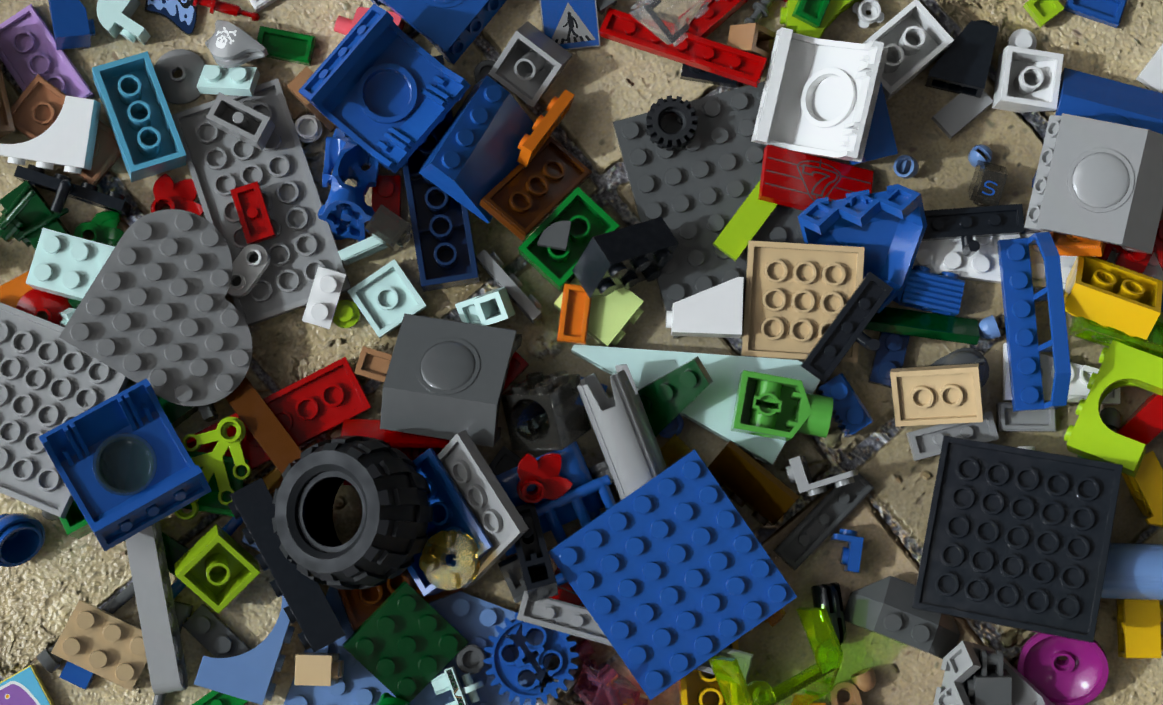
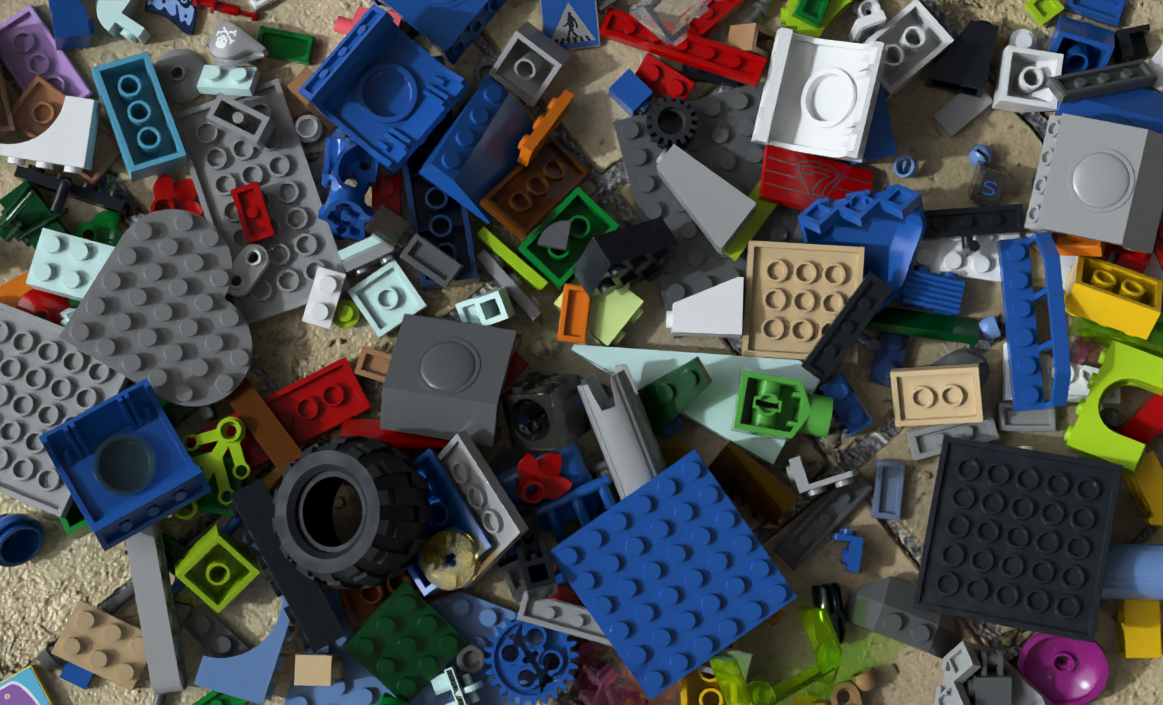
(361, 263): none -> light grey plate
(431, 261): none -> dark grey tile
(512, 260): none -> lime tile
(631, 94): none -> blue brick
(664, 78): none -> red plate
(708, 199): none -> light grey slope
(866, 27): none -> white tile
(888, 490): none -> sand blue tile
(1080, 350): none -> clear pink tile
(1082, 44): none -> blue slope
(1101, 81): none -> dark grey tile
(1131, 44): none -> black panel

